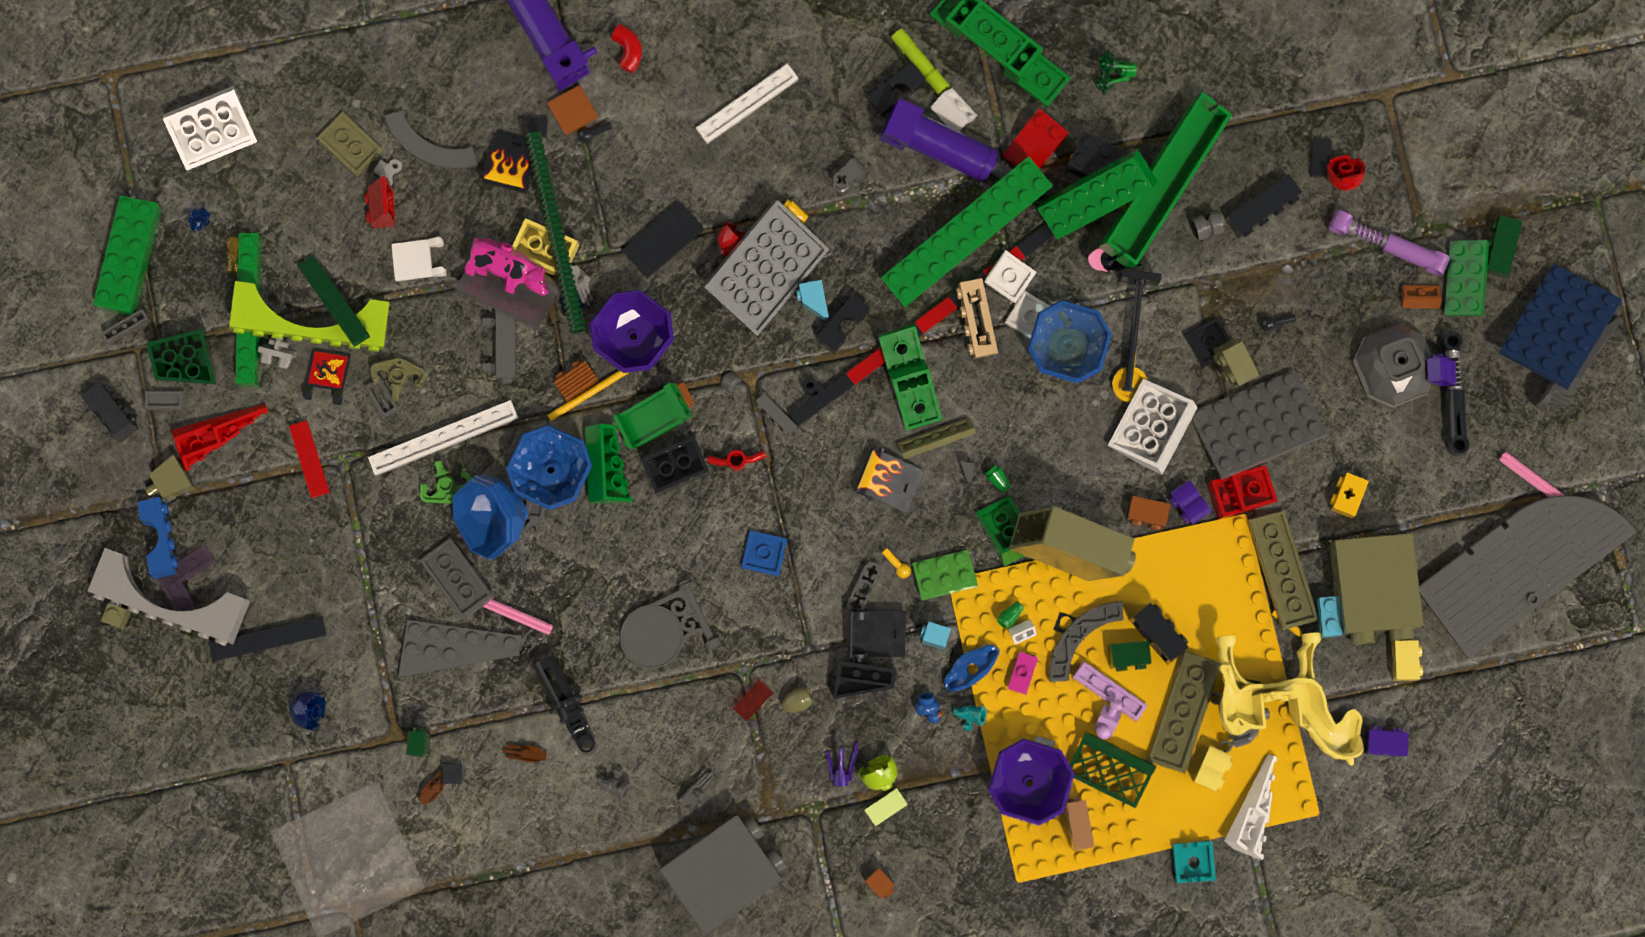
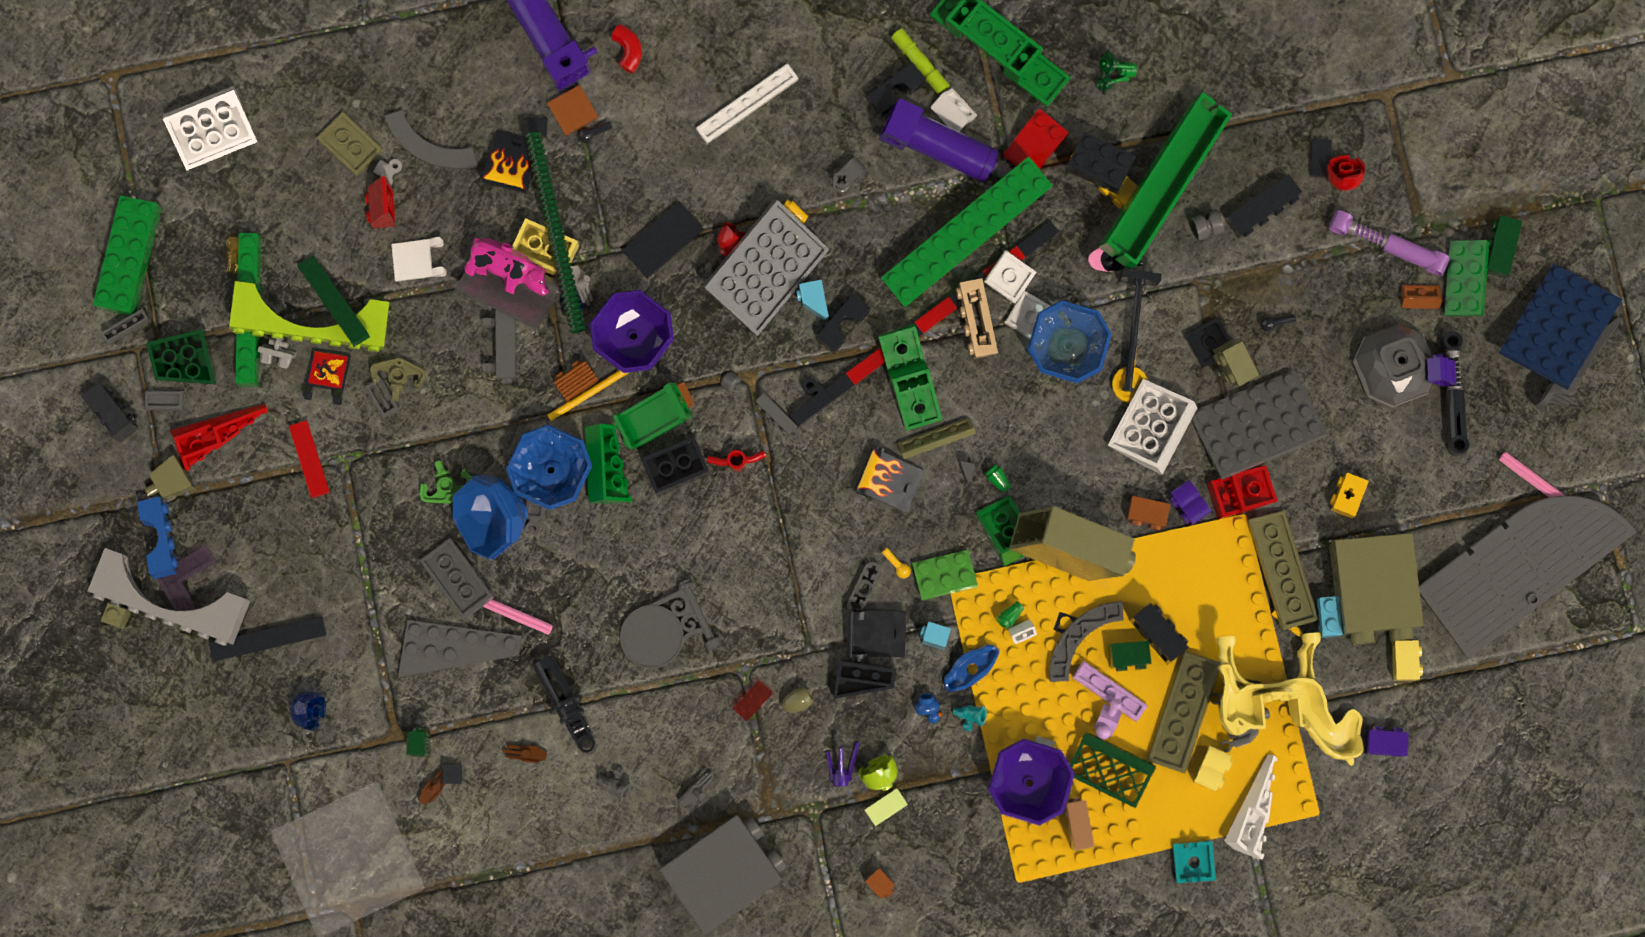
(198, 218): clear blue plant -> none
(443, 438): white plate -> none
(764, 553): blue tile -> none
(1022, 673): dark pink plate -> none
(1097, 194): green brick -> none

